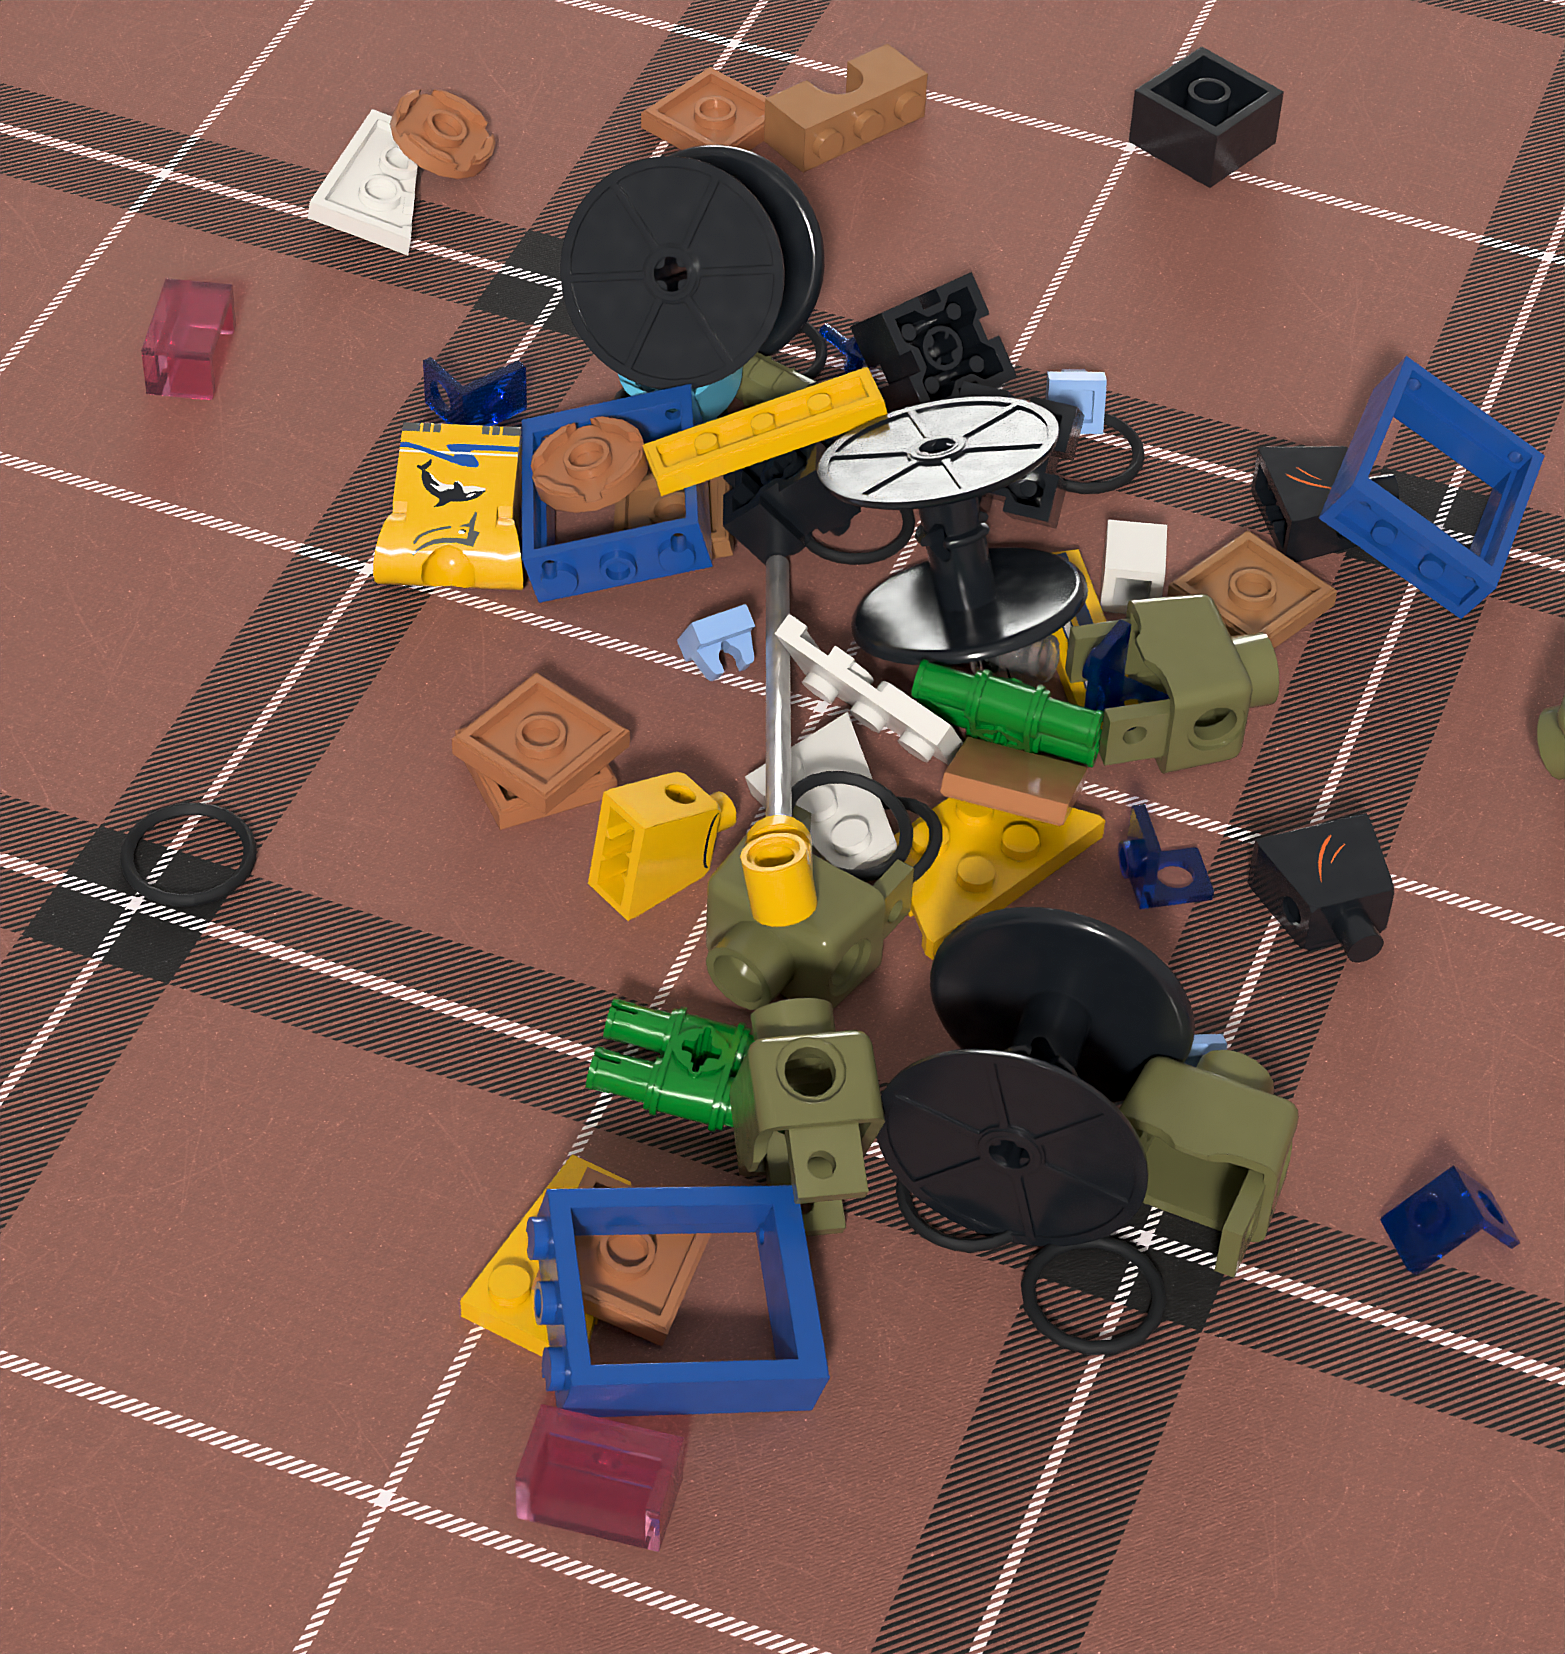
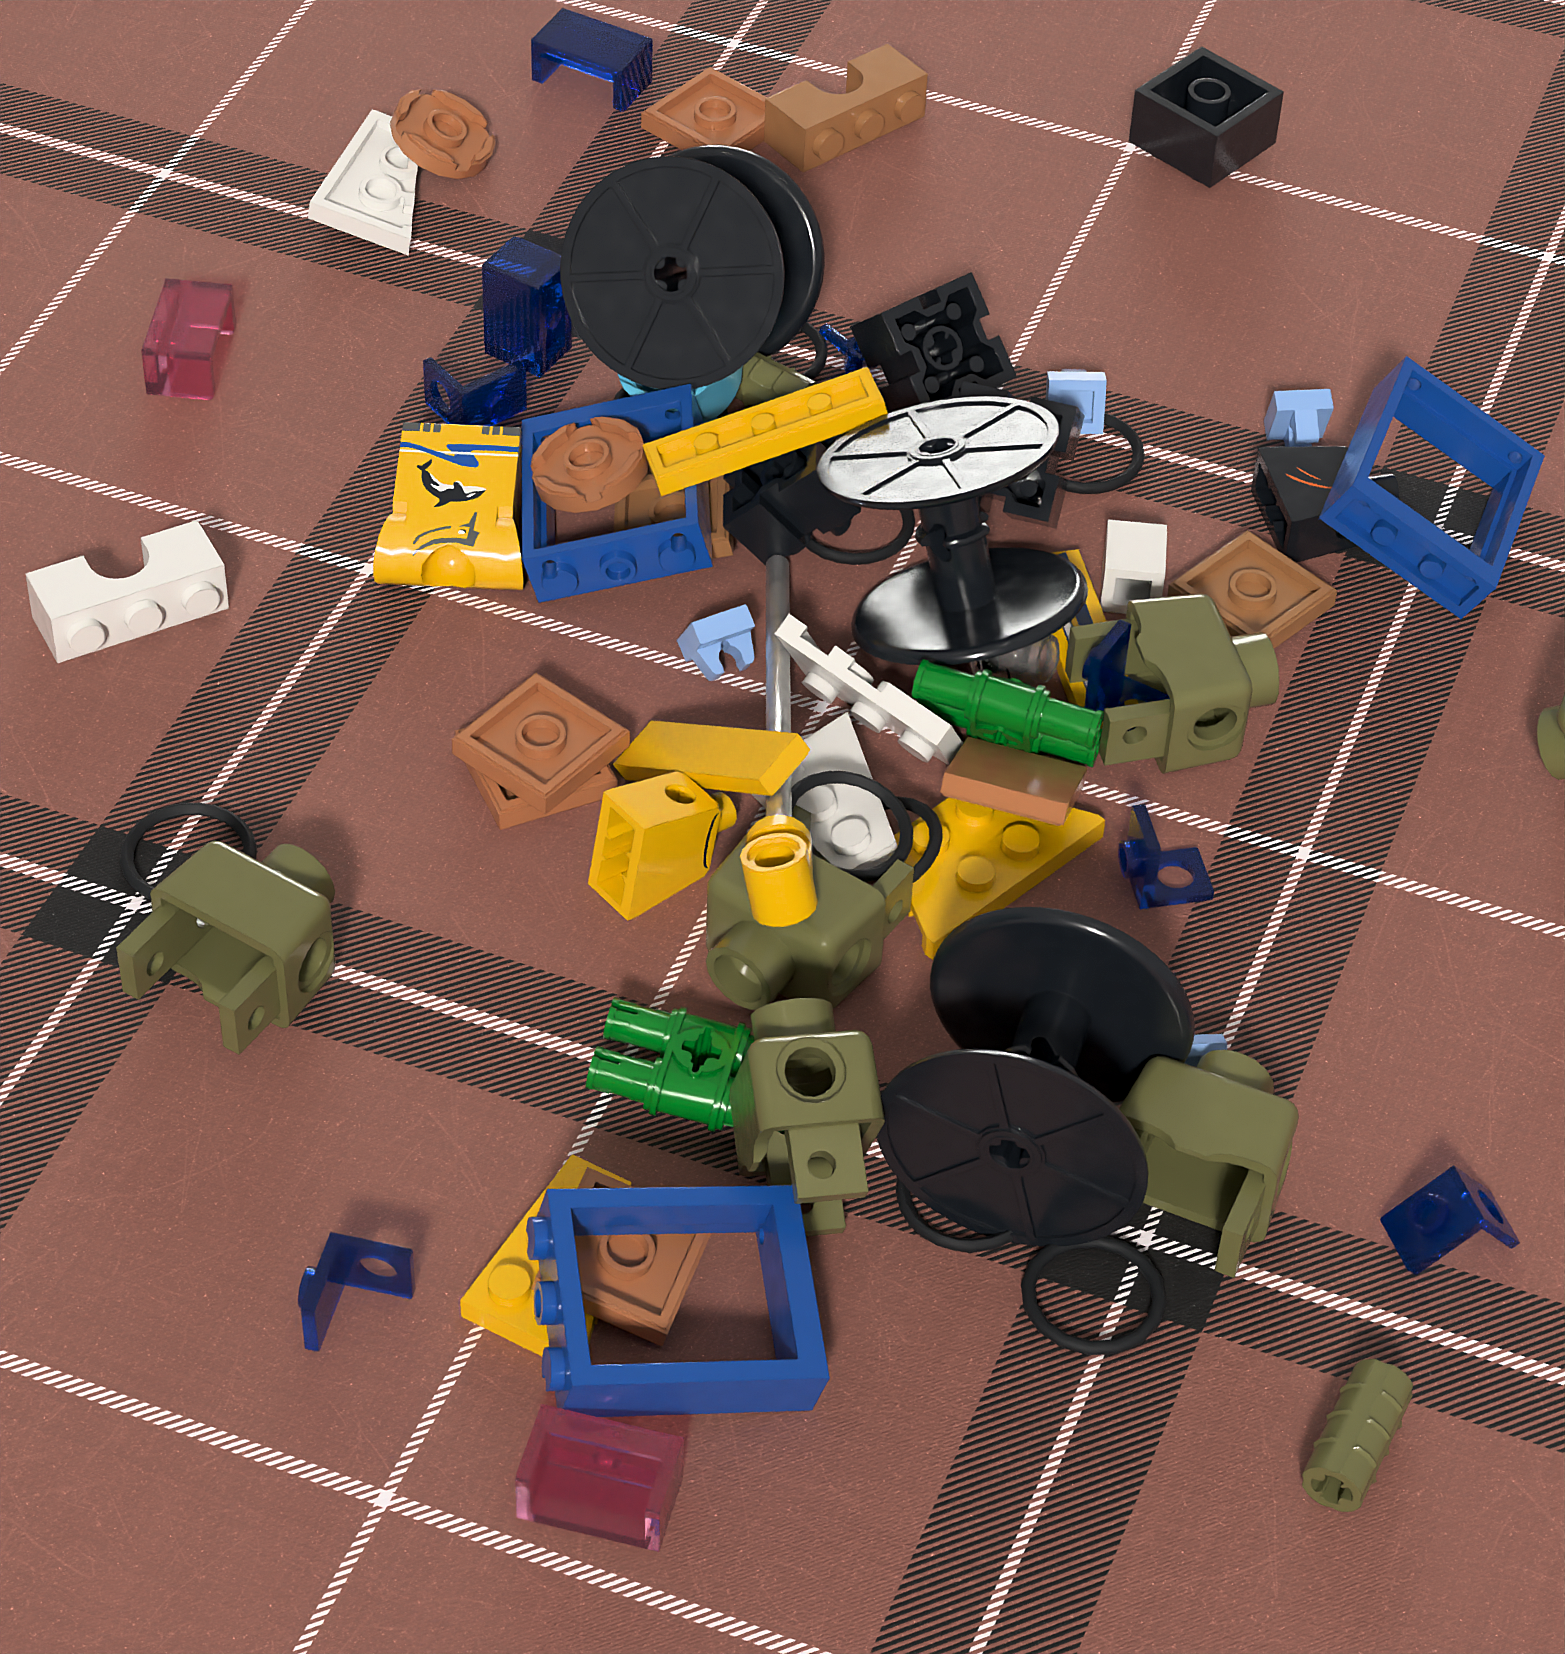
(90, 612): none -> white arch
(240, 931): none -> olive piece
(341, 1266): none -> clear blue bracket
(525, 306): none -> clear blue panel
(596, 50): none -> clear blue panel
(714, 756): none -> yellow tile
(1298, 416): none -> light blue tile
(1326, 885): black torso -> none
(1357, 1435): none -> olive axle

